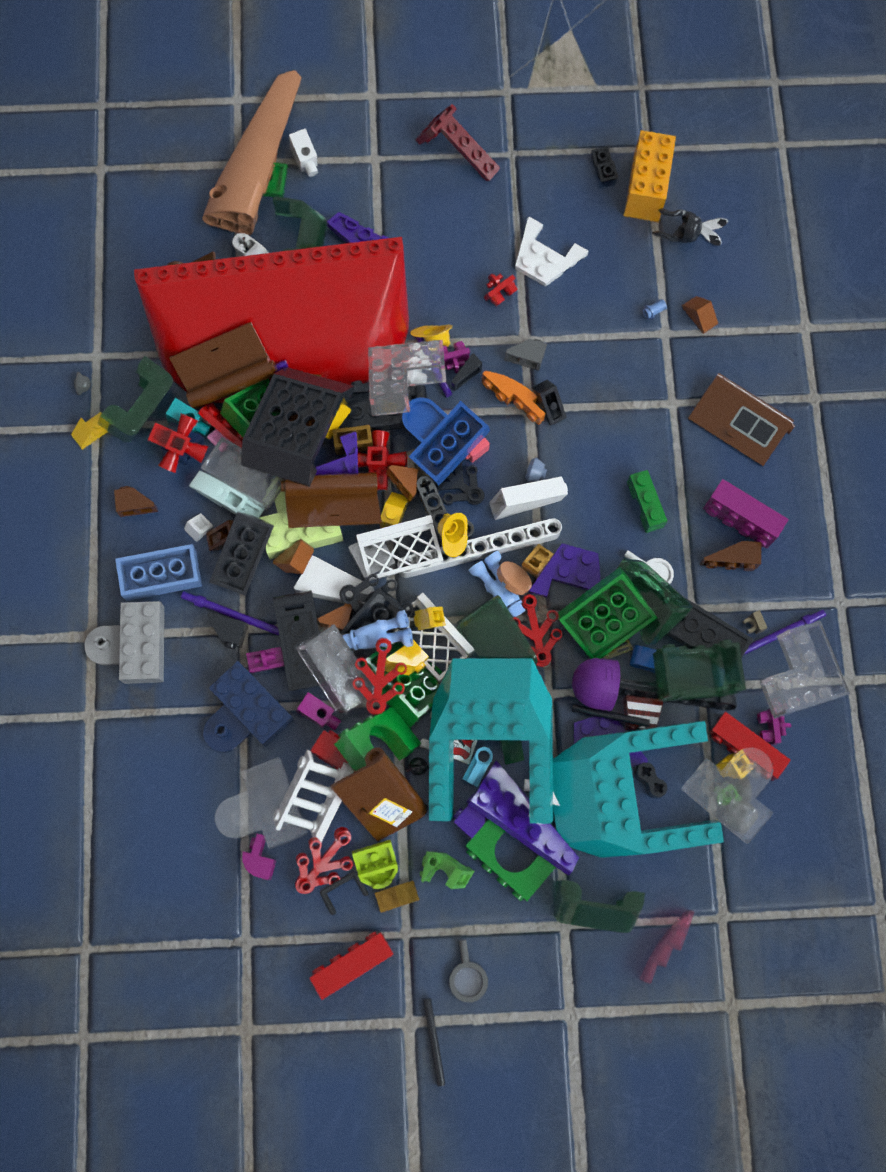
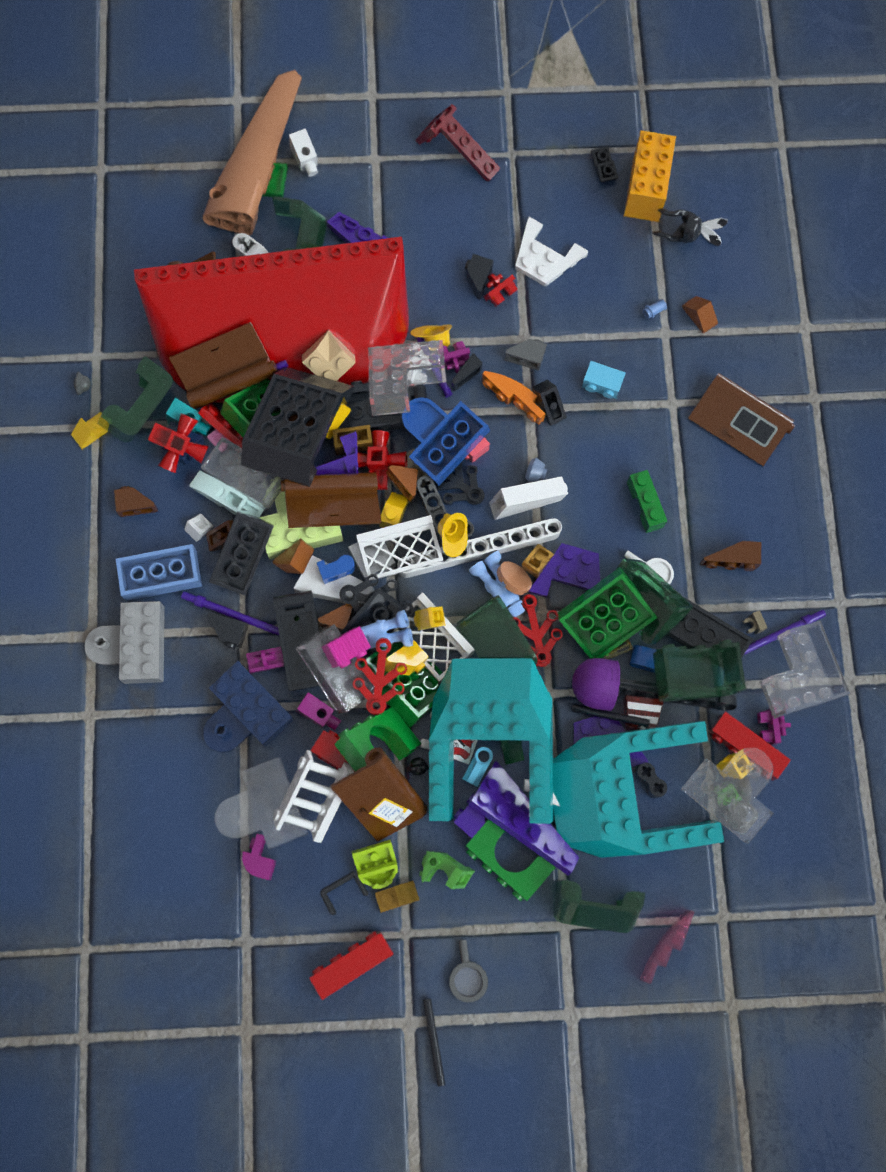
(322, 864): red plant -> none
(328, 357): none -> tan slope
(338, 569): none -> blue leg
(346, 647): none -> dark pink brick
(477, 273): none -> black slope
(603, 380): none -> medium azure brick
(745, 514): magenta brick -> none

